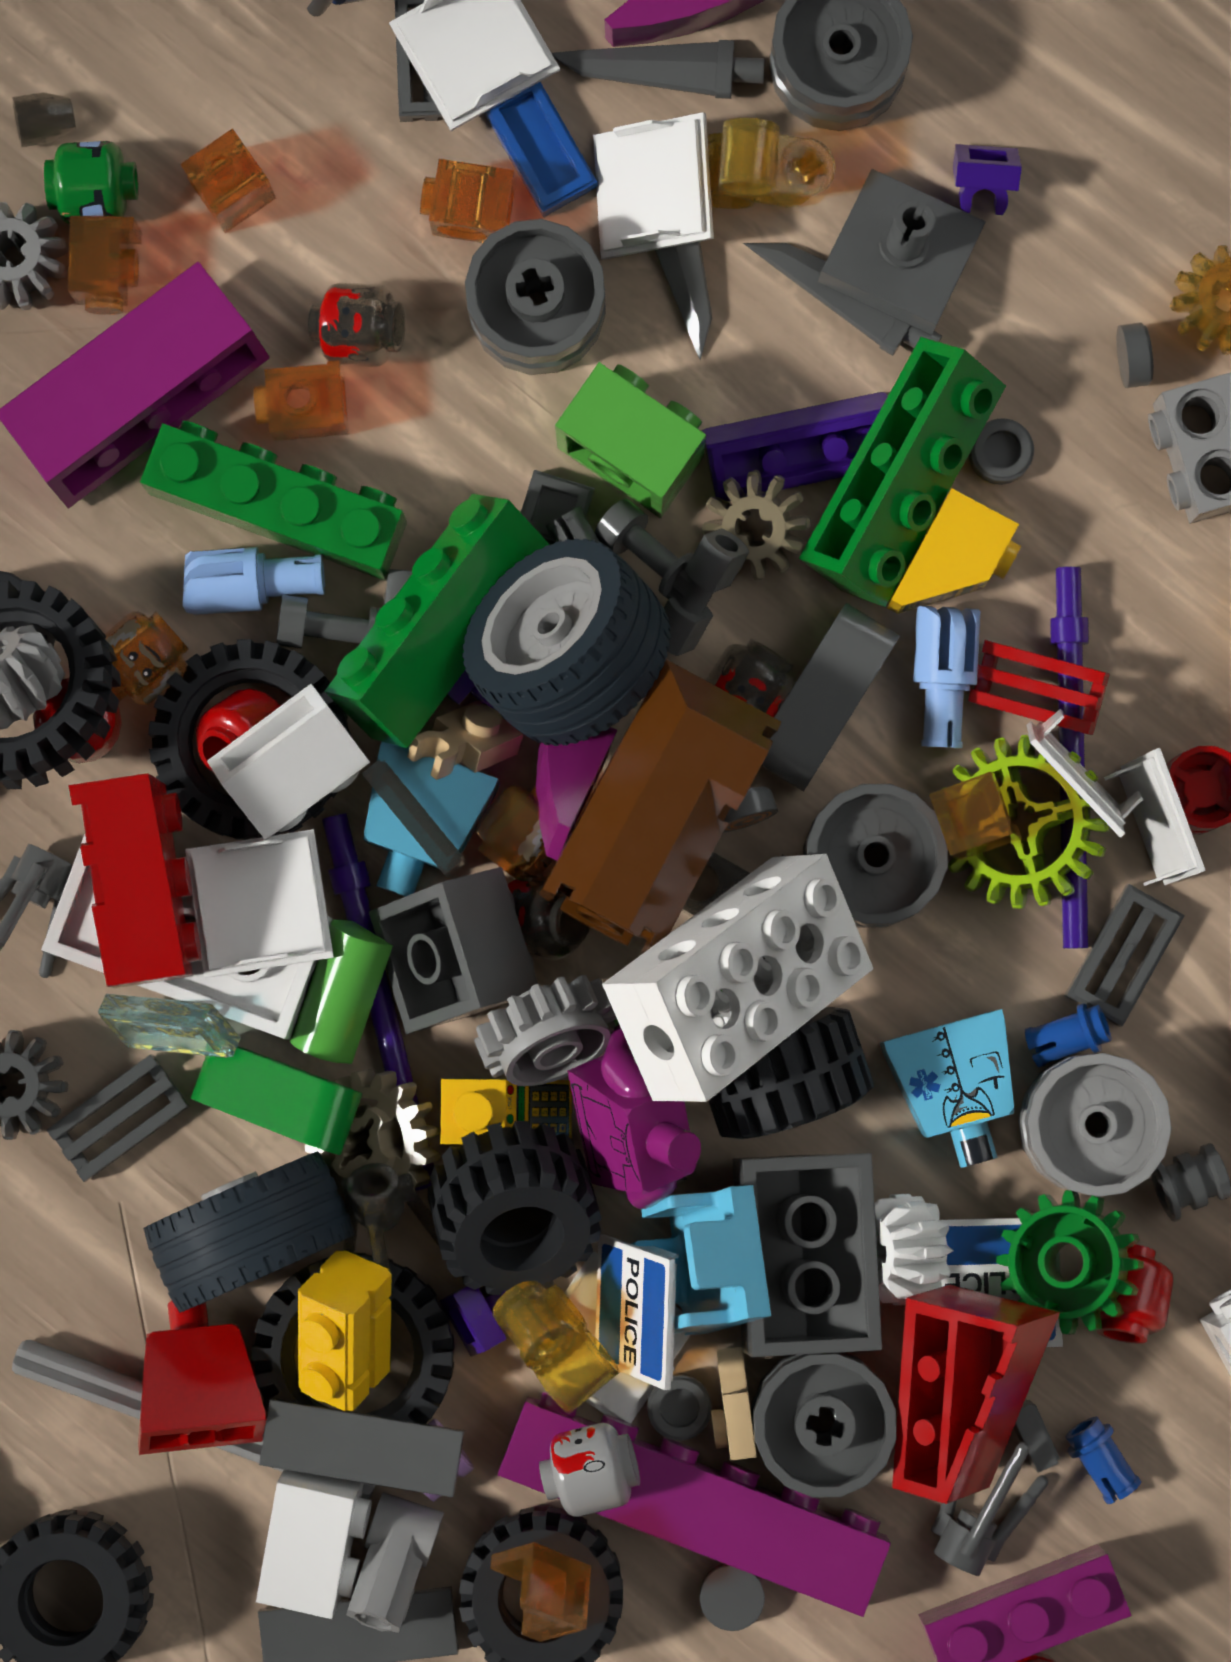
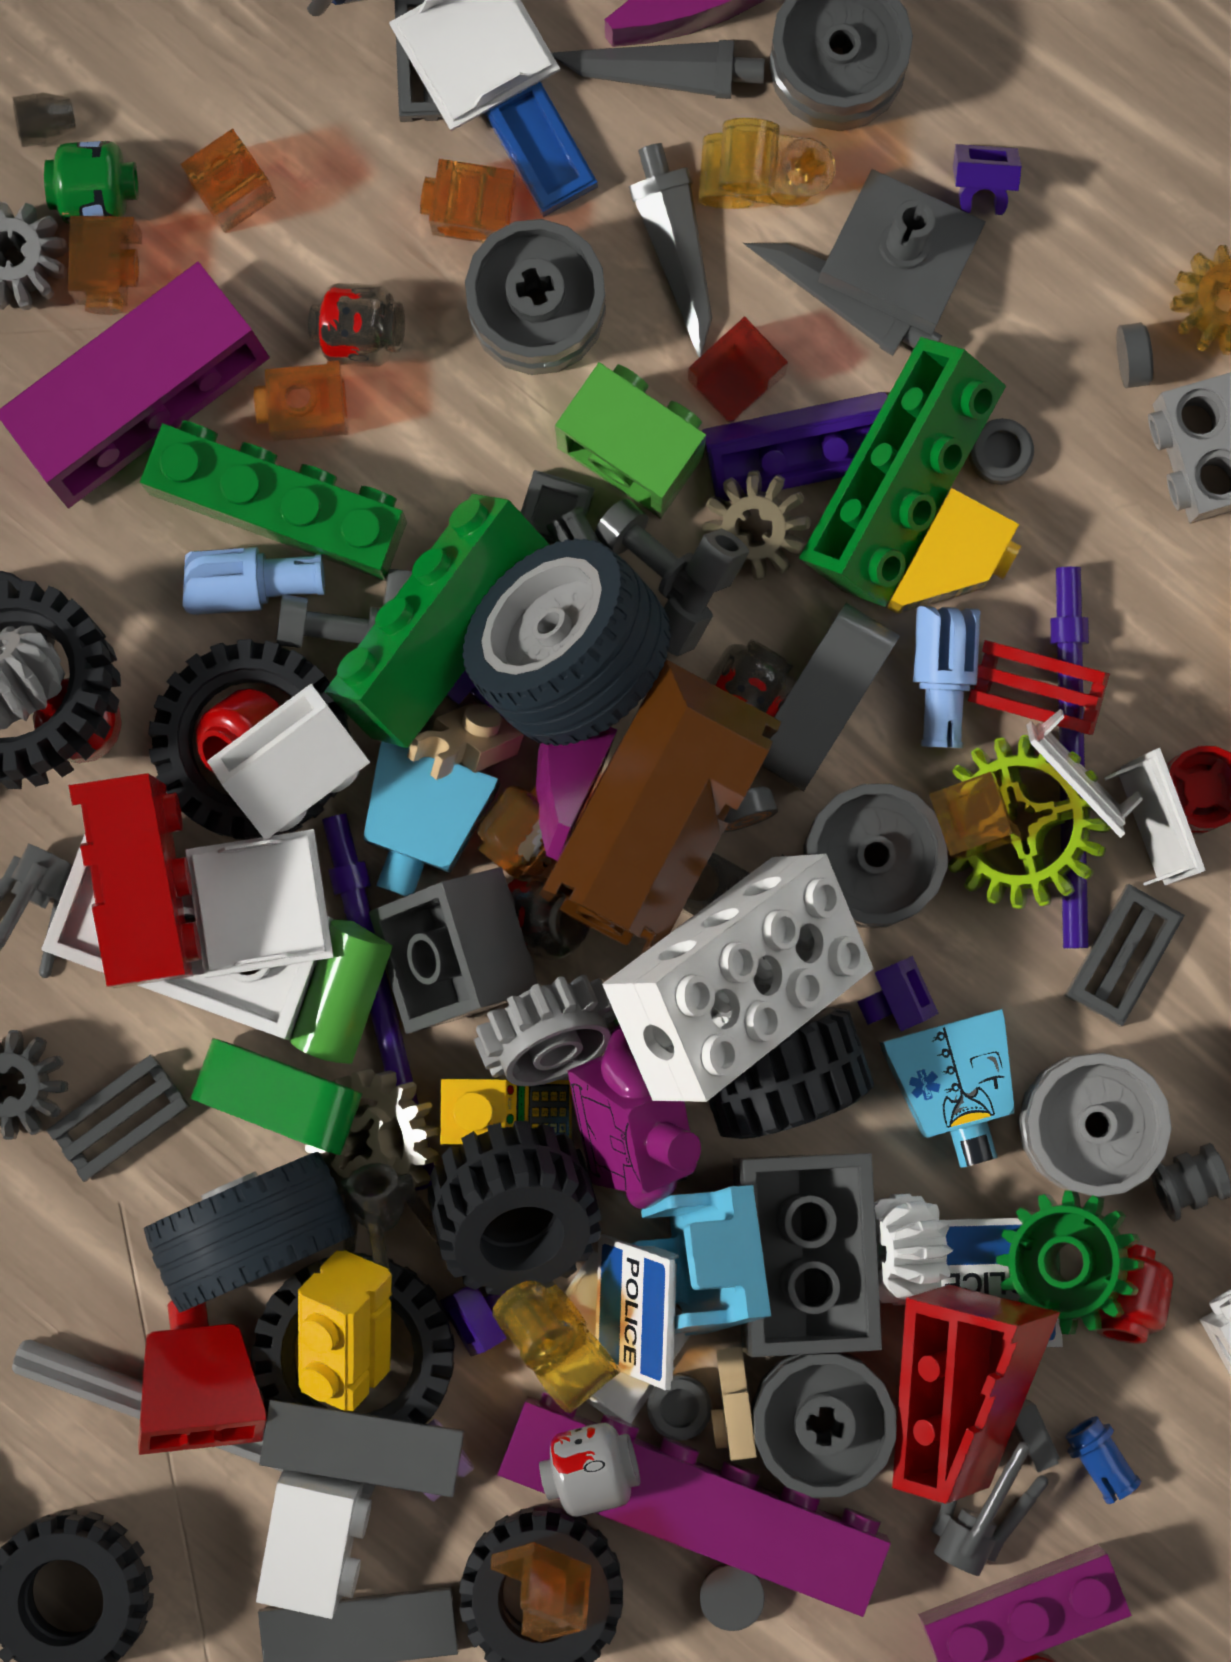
(145, 656): clear orange head -> none
(169, 1025): clear light blue tile -> none
(397, 1549): light grey piece -> none
(414, 818): clear smoke tile -> none
(653, 185): white piece -> none
(737, 370): none -> clear red panel
(901, 994): none -> dark purple tile
(1069, 1035): blue pin -> none

